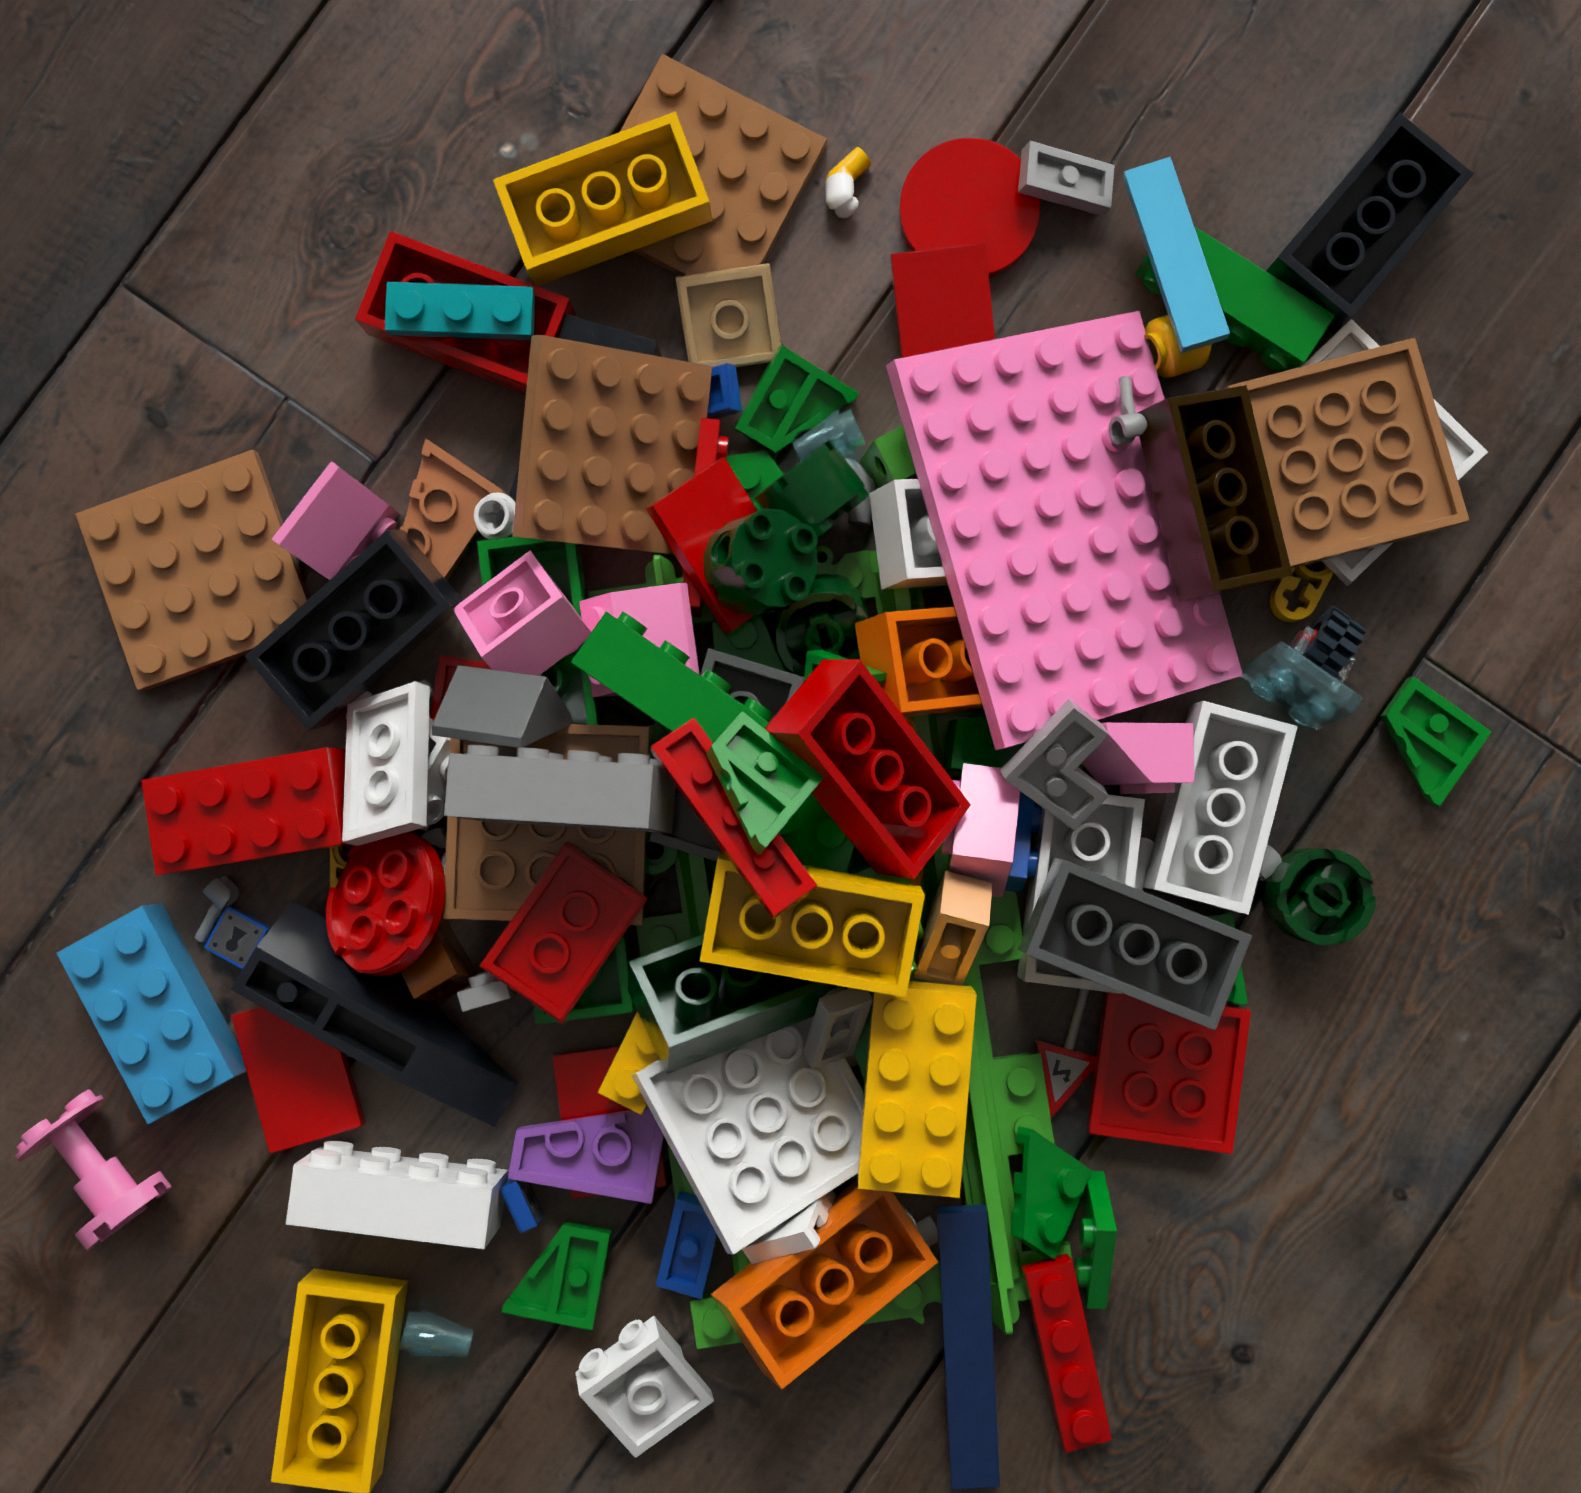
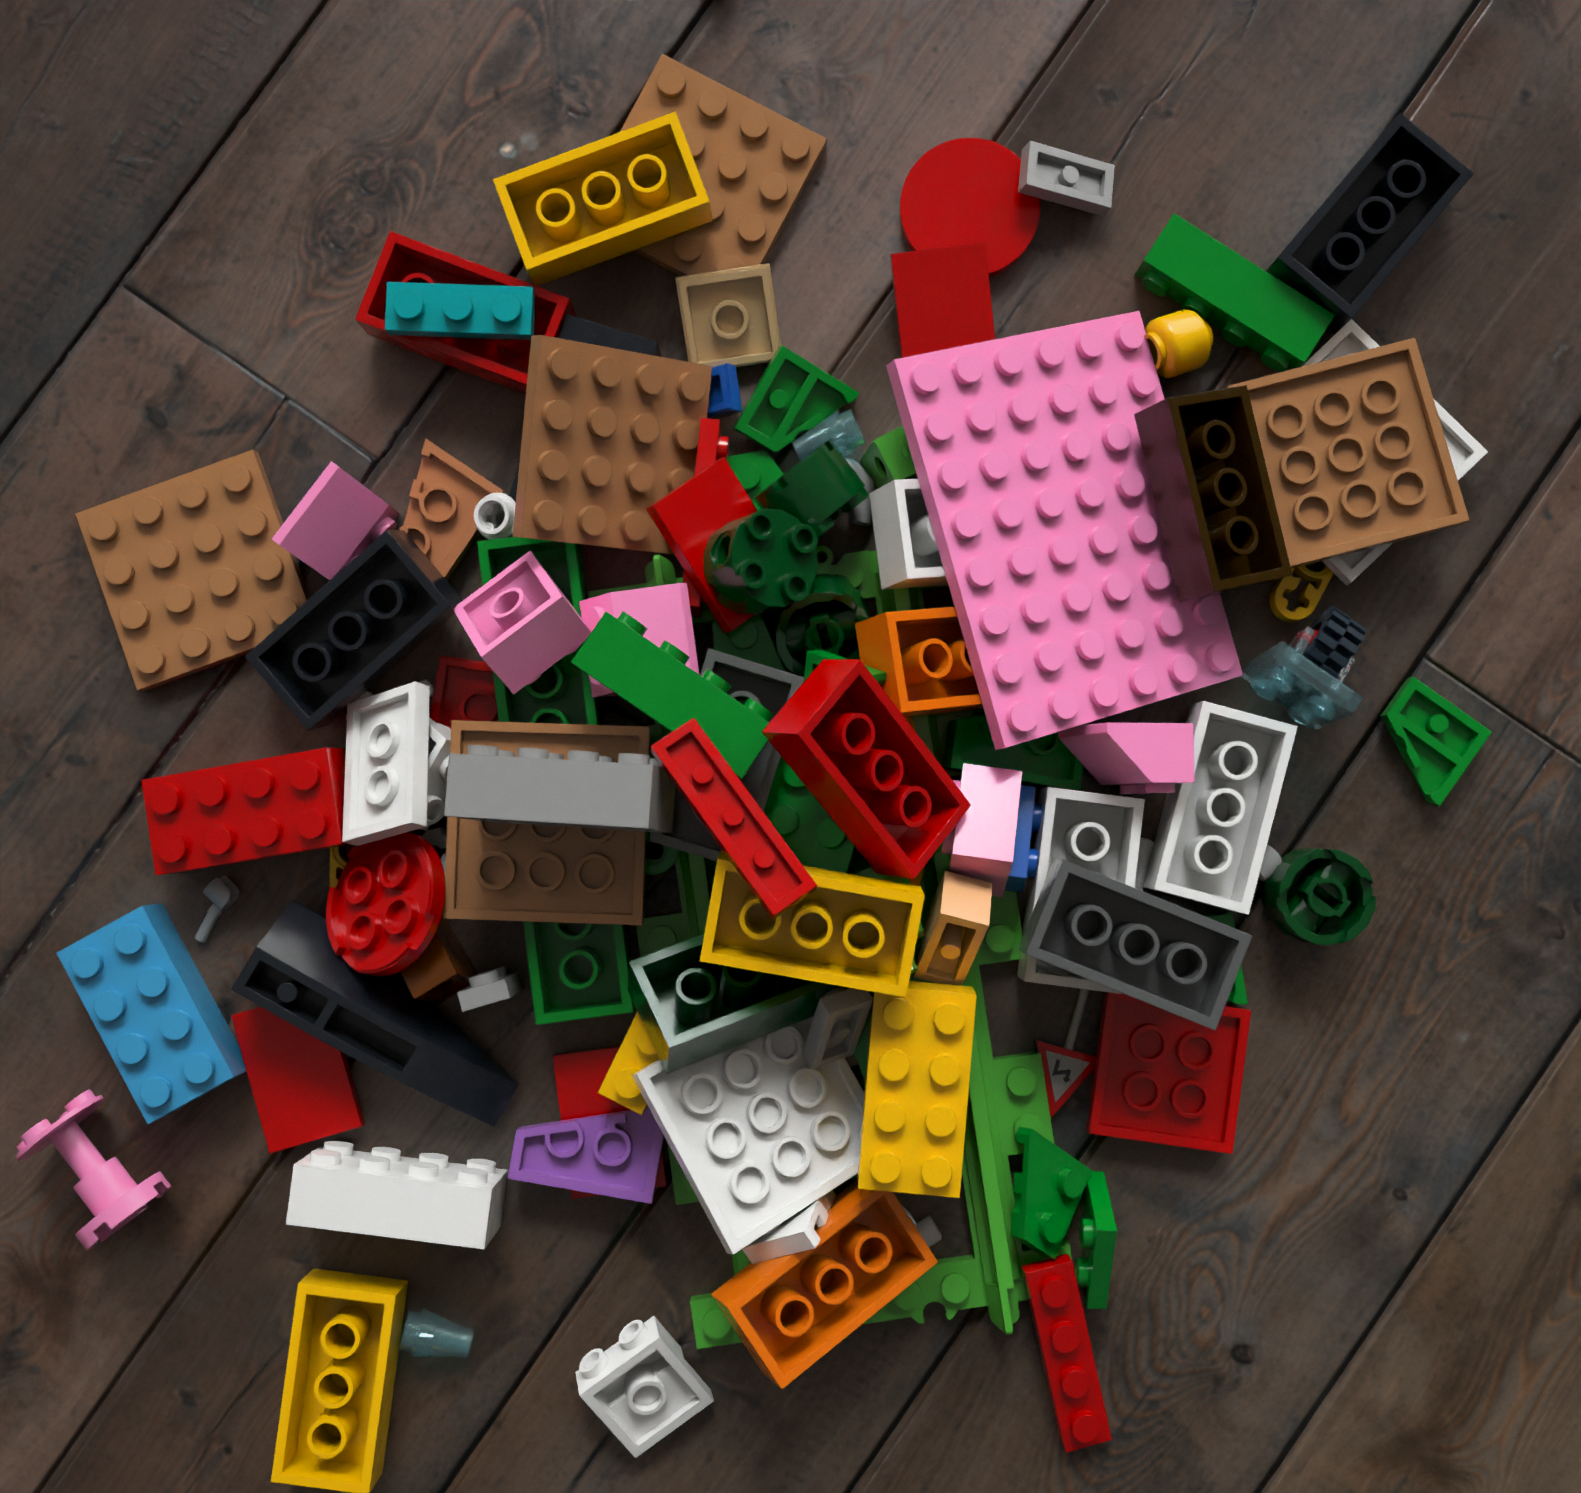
(236, 936): tile -> none
(499, 708): dark grey slope -> none
(522, 1204): blue tile -> none
(564, 932): red tile -> none
(565, 1278): green wing -> none
(687, 1248): blue plate -> none
(760, 779): green wing -> none
(841, 183): white arm -> none
(968, 1346): dark blue tile -> none
(1049, 765): light grey plate -> none
(1128, 424): light grey hand -> none
(1176, 255): medium azure tile -> none

